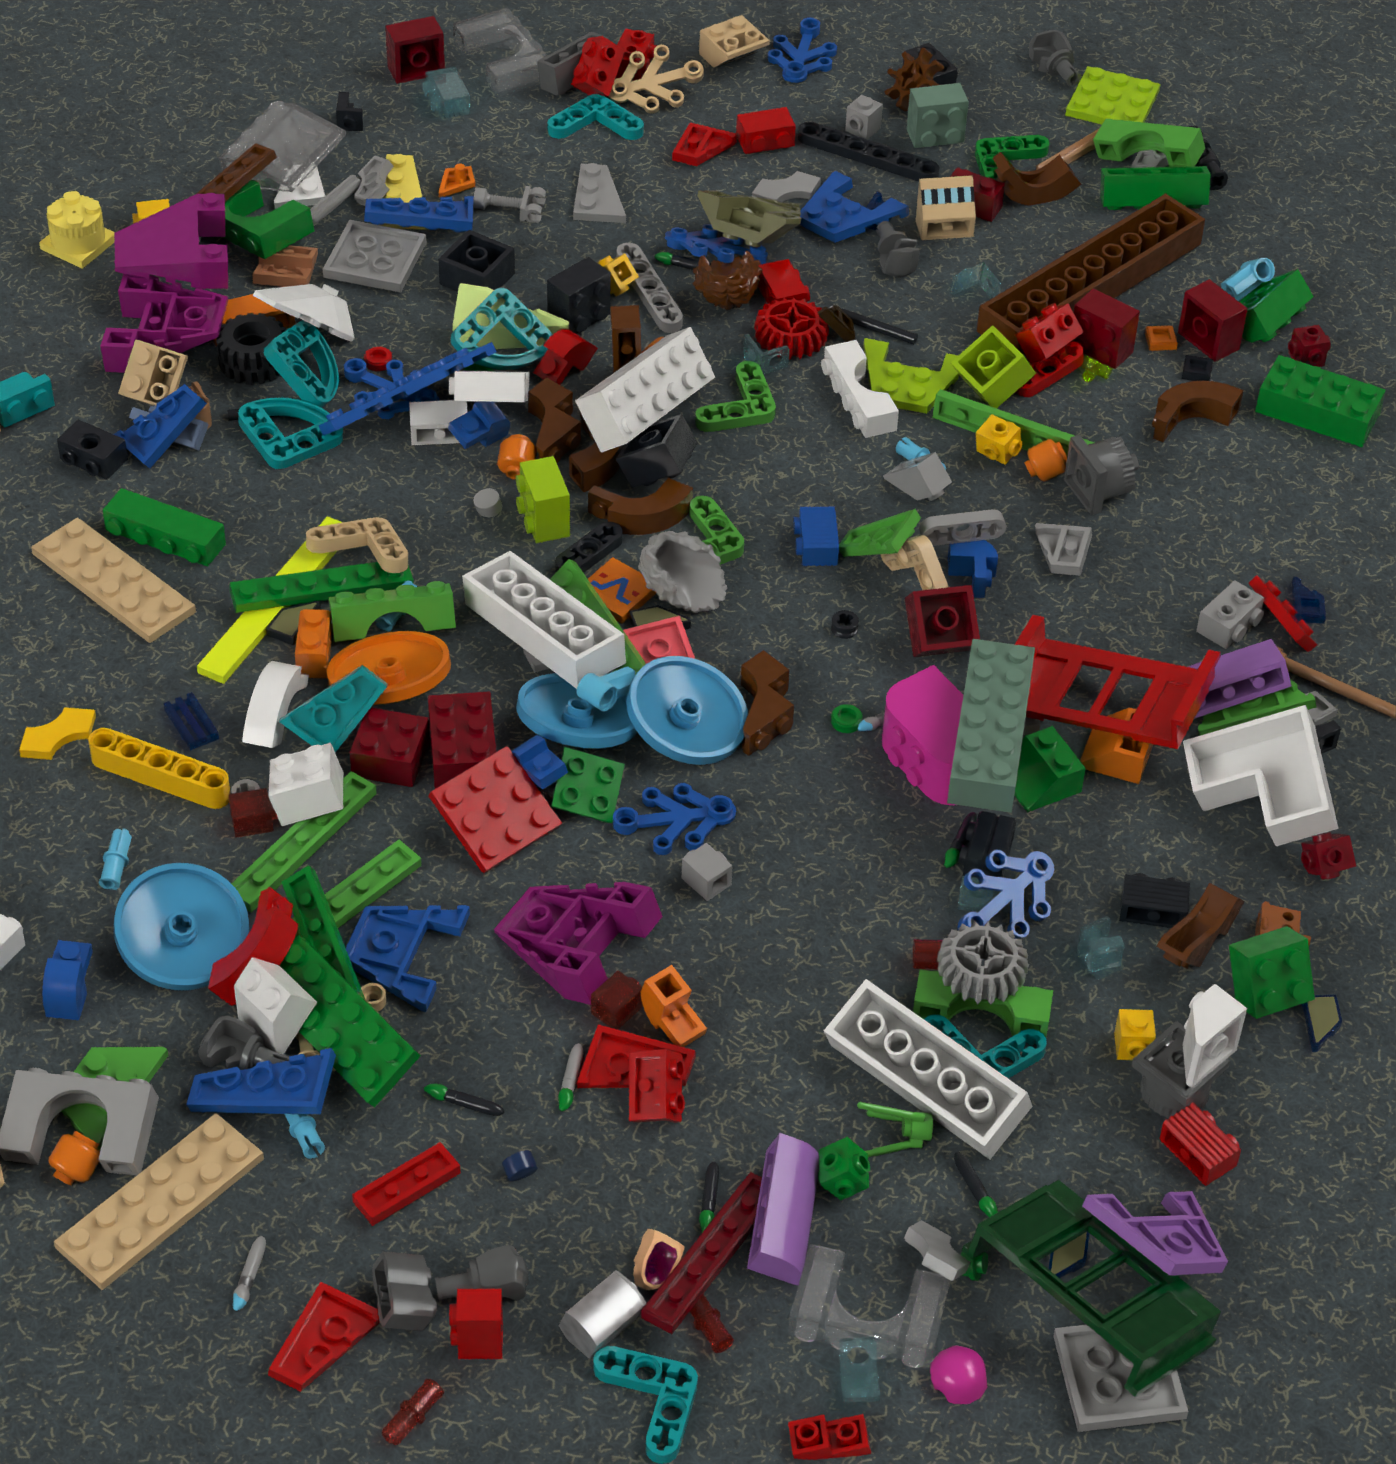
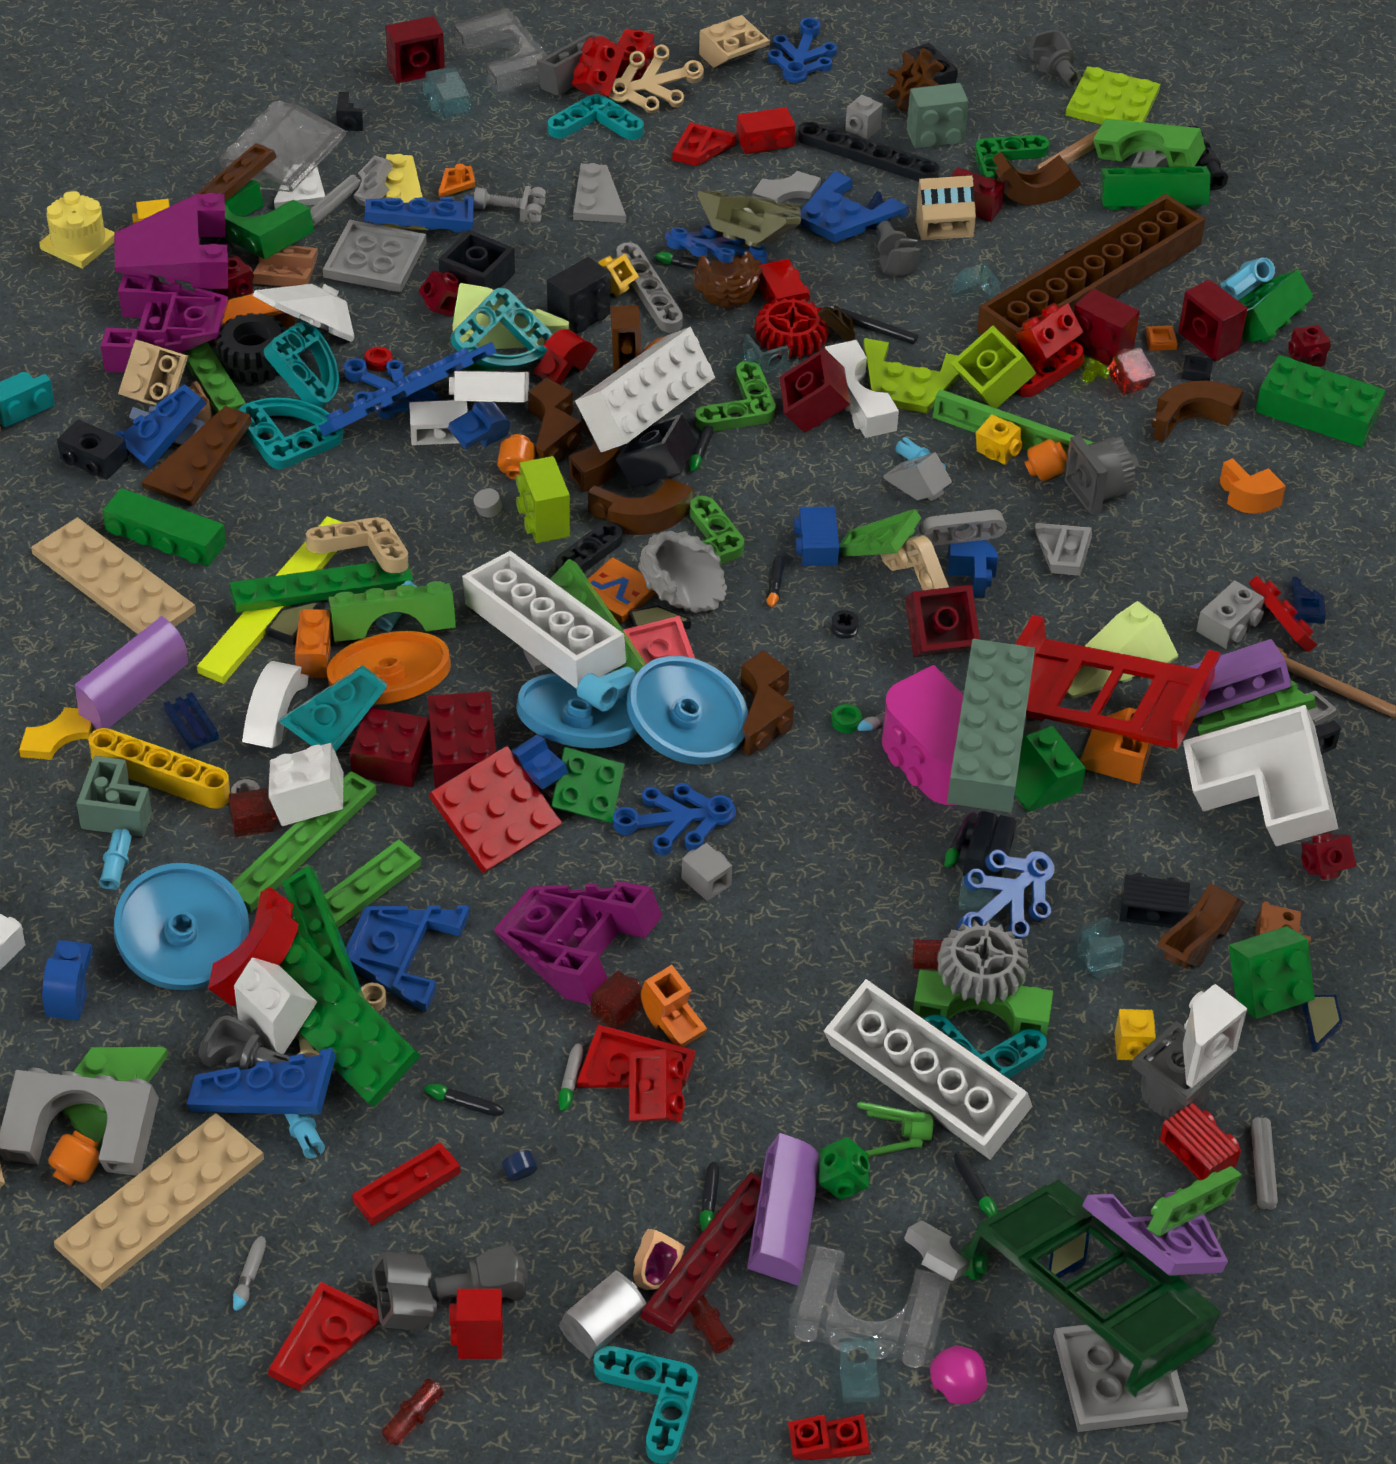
(109, 800): none -> sand green brick
(131, 674): none -> medium lavender brick
(198, 460): none -> reddish brown wing
(213, 378): none -> bright green plate
(239, 279): none -> dark red brick
(440, 293): none -> dark red brick
(700, 449): none -> black piece
(775, 581): none -> black piece
(814, 390): none -> dark red brick
(1131, 370): none -> clear red brick
(1132, 633): none -> yellowish green wedge
(1193, 1201): none -> bright green plate
(1251, 493): none -> orange brick
(1264, 1163): none -> light grey axle

